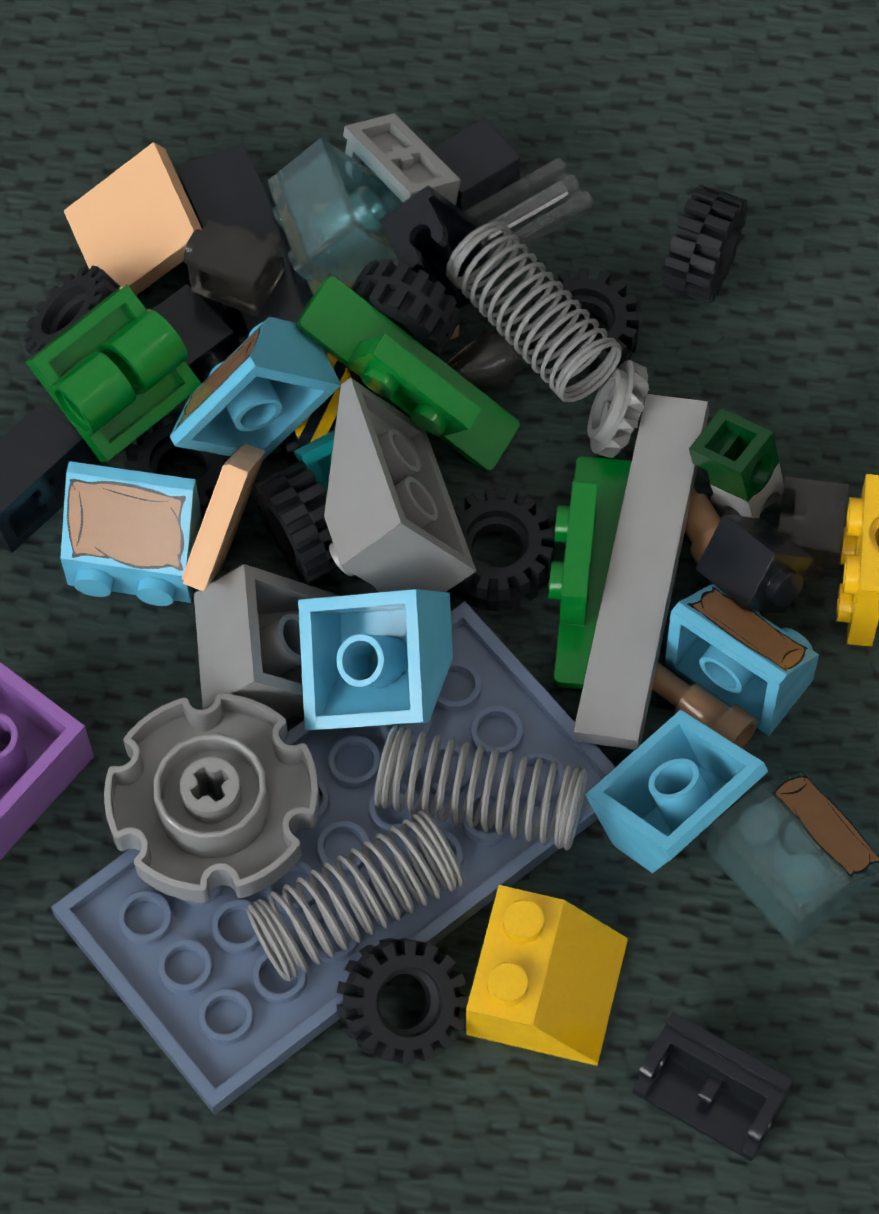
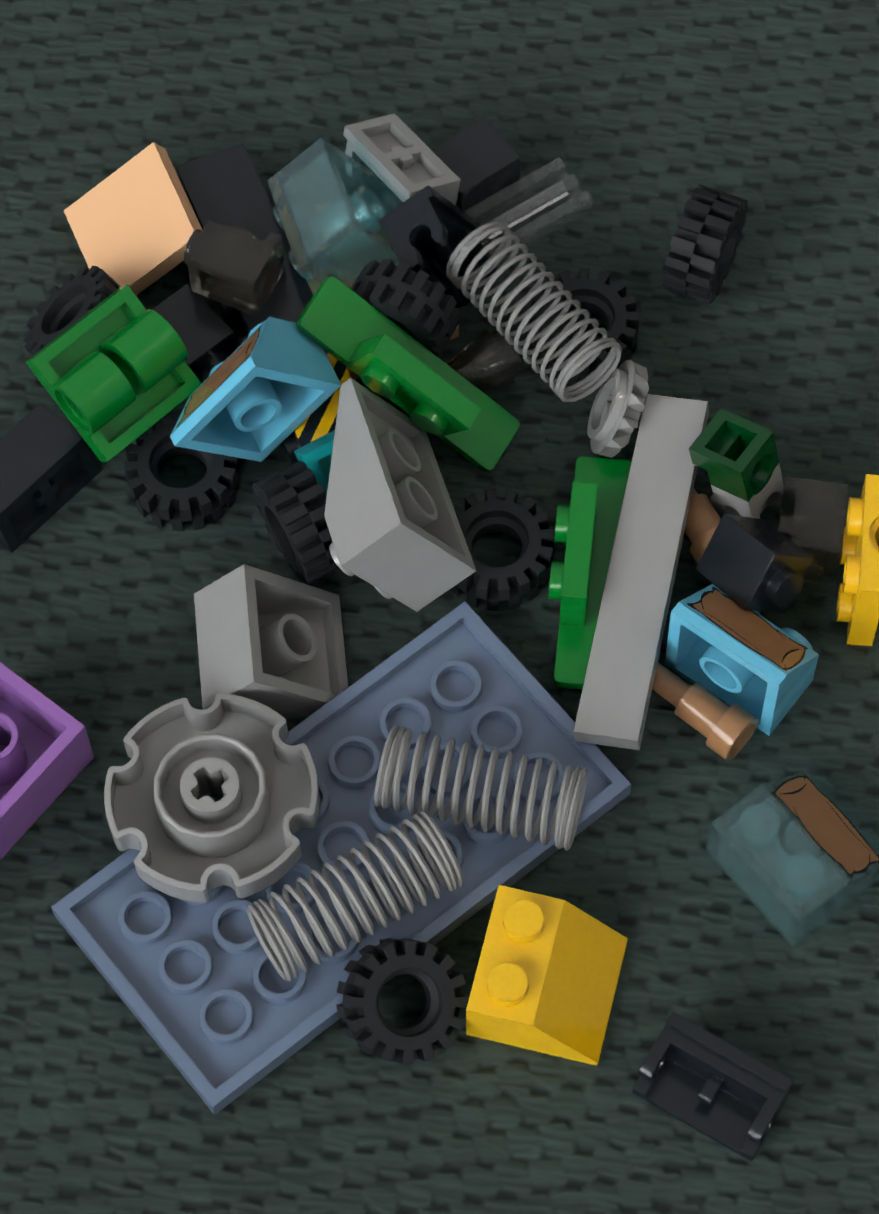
(128, 532): slope -> none
(222, 516): light nougat tile -> none
(374, 657): medium azure slope -> none
(671, 789): medium azure slope -> none

